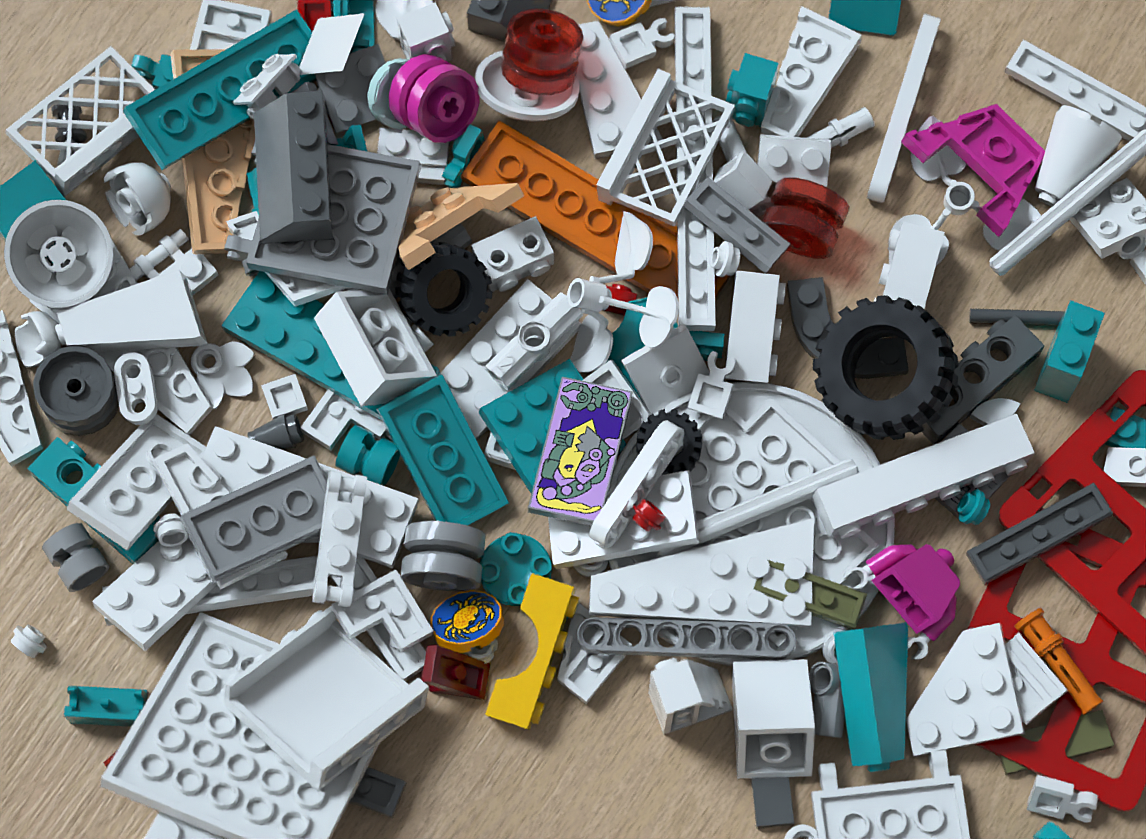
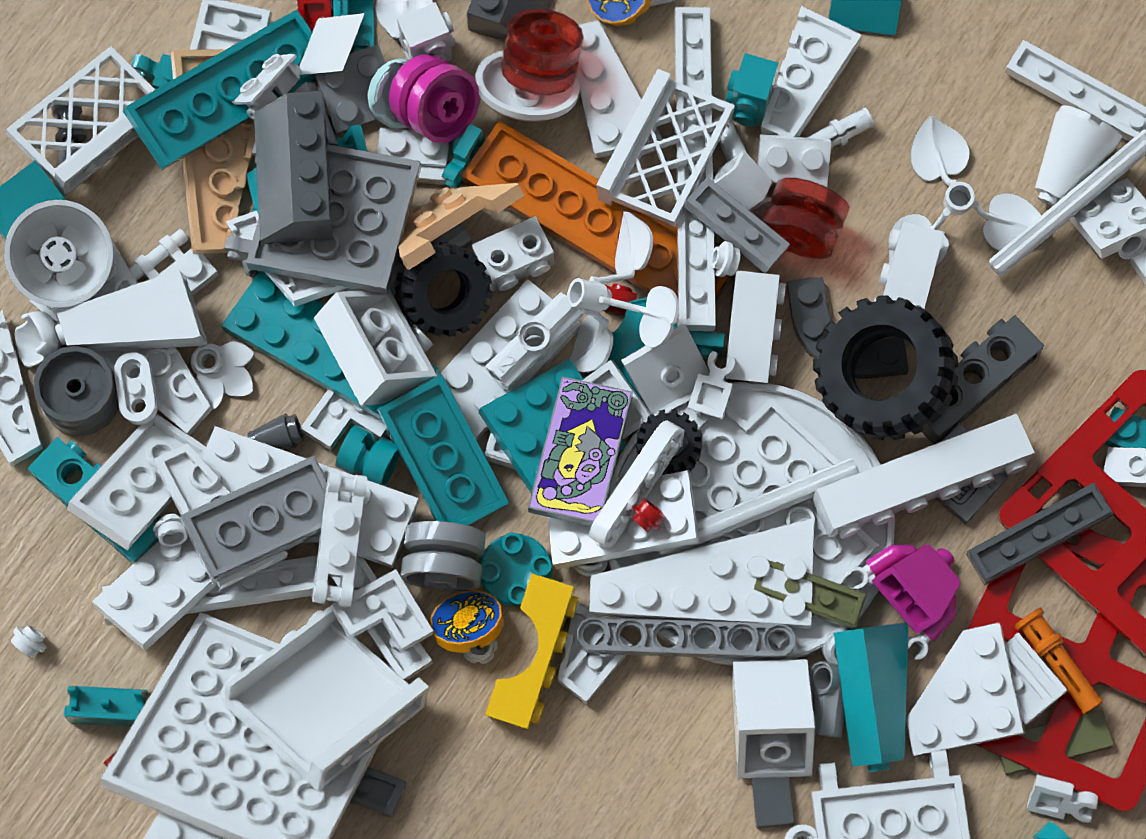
(73, 553): light grey wheel -> none
(138, 196): white cylinder -> none
(284, 396): white plate -> none
(455, 673): dark red slope -> none
(637, 44): white plate -> none
(686, 693): white wedge -> none
(903, 108): white beam -> none
(973, 507): teal plate -> none
(993, 149): dark pink wing -> none
(994, 410): white tile -> none
(1036, 317): dark grey bar -> none
(1069, 351): teal brick -> none

